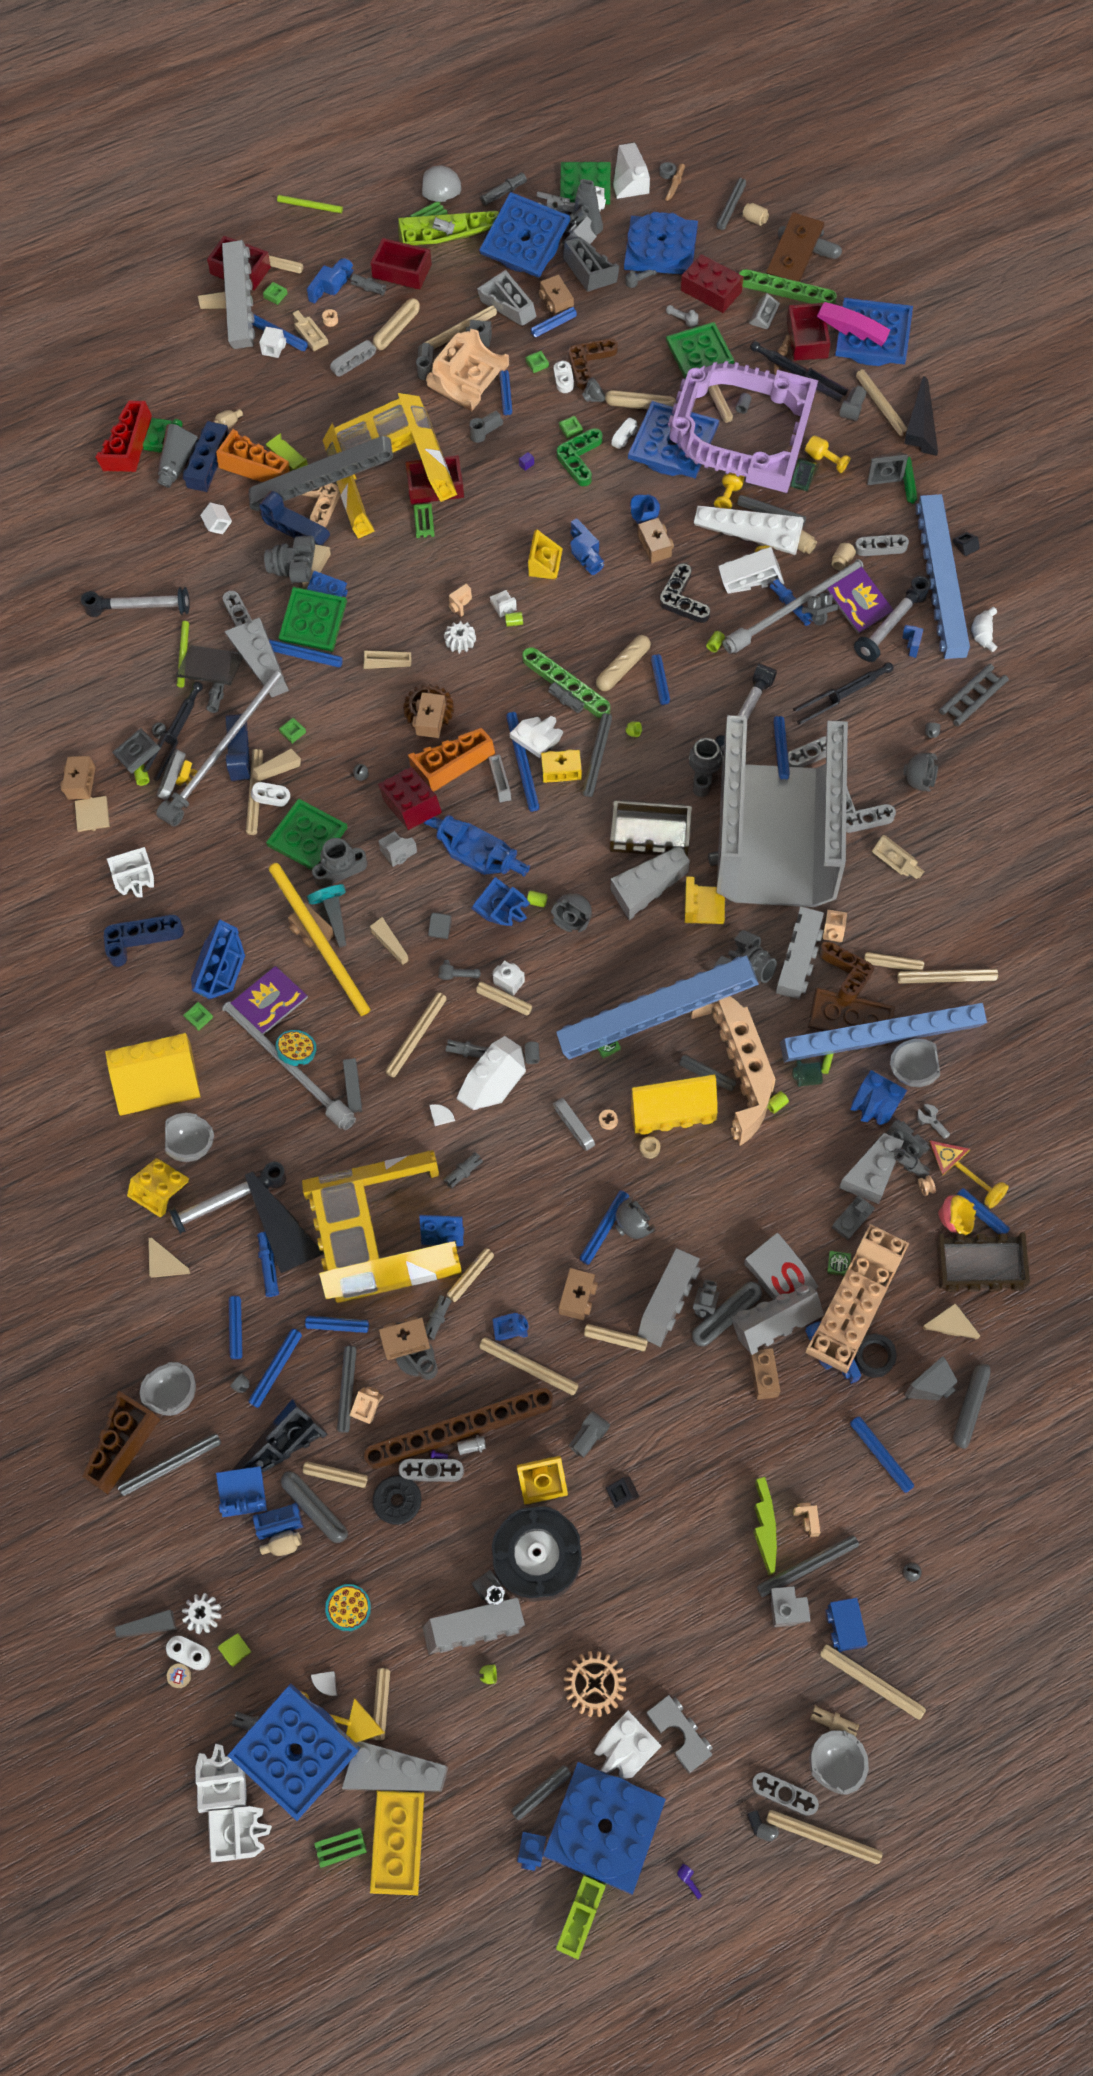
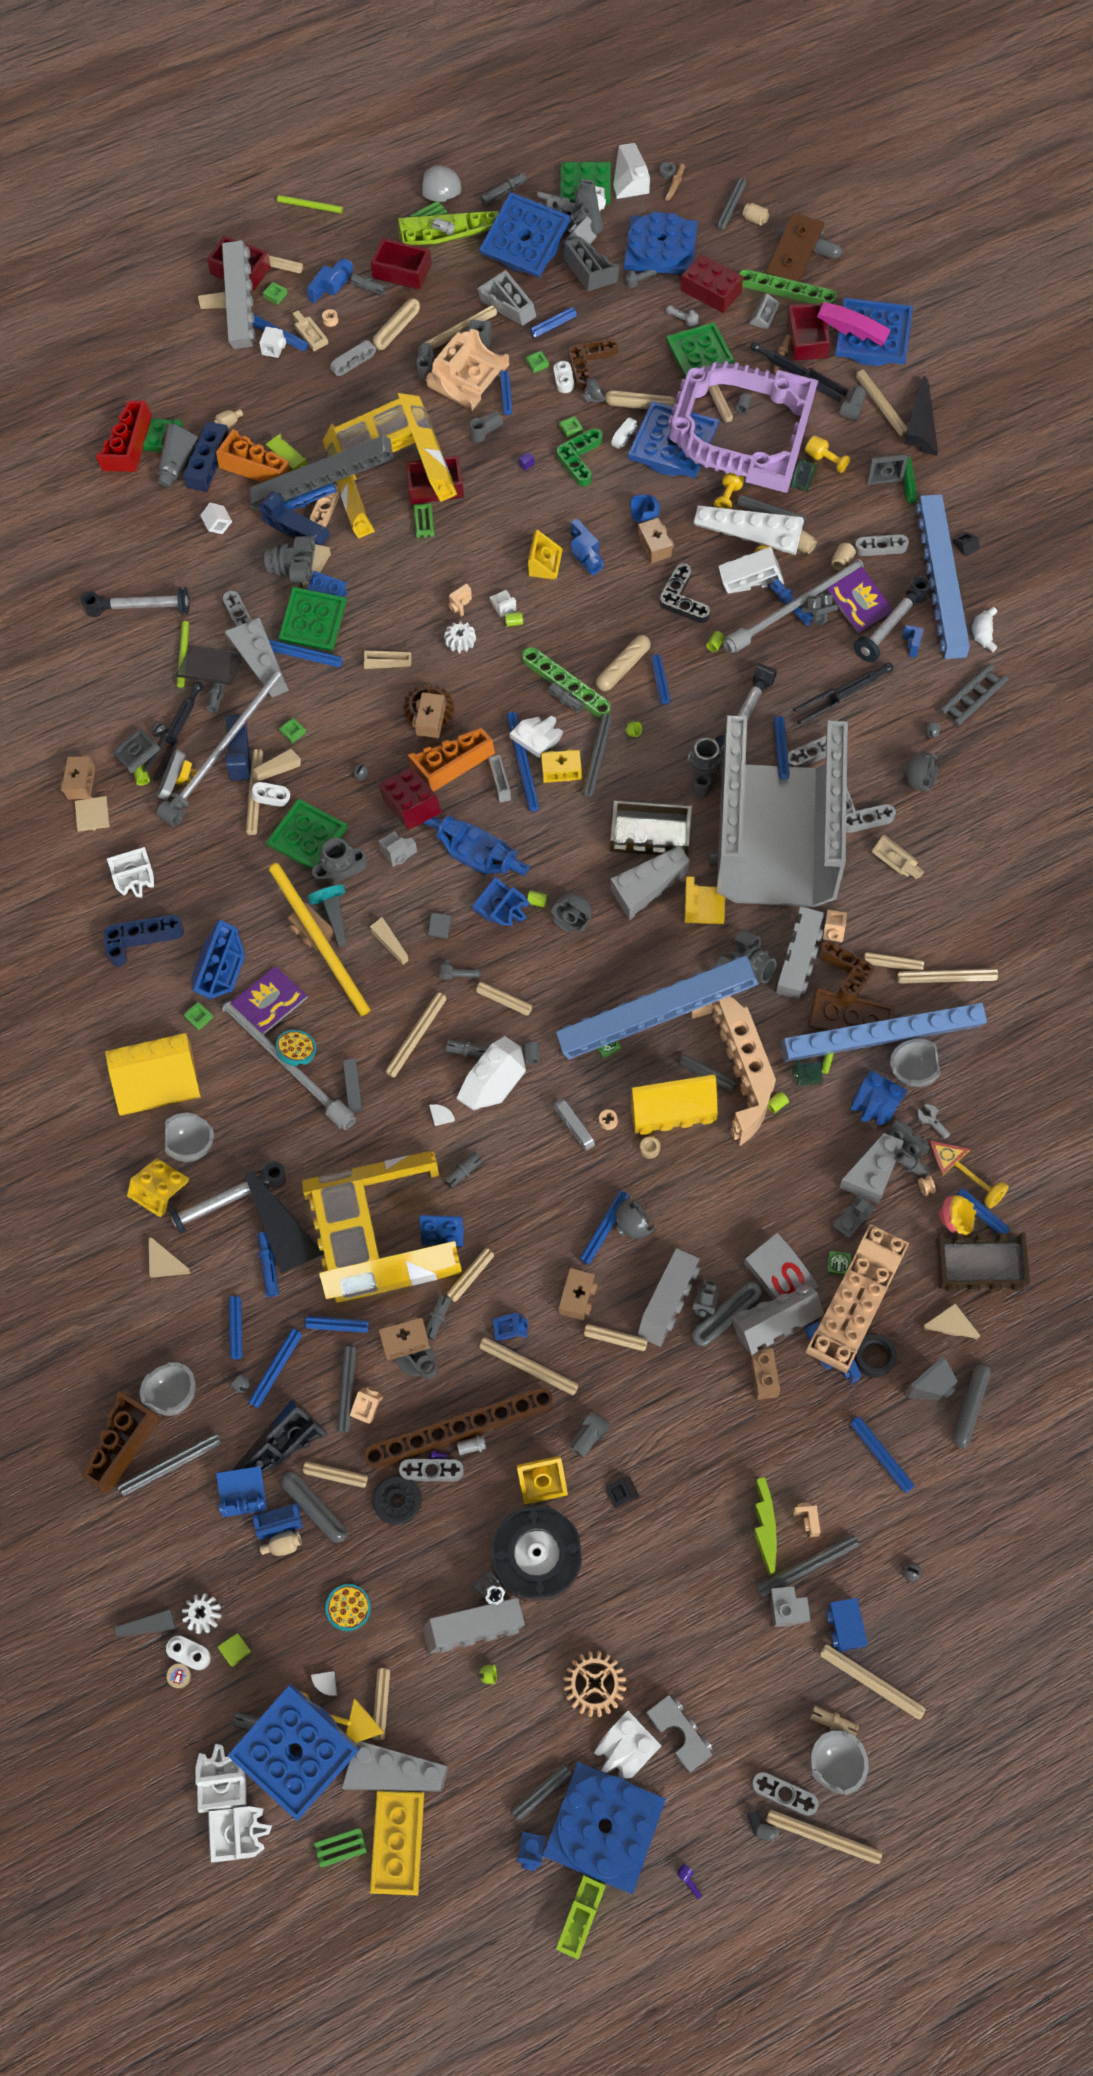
(306, 498): none -> blue pin
(508, 977): white brick -> none
(555, 295): medium nougat brick -> none

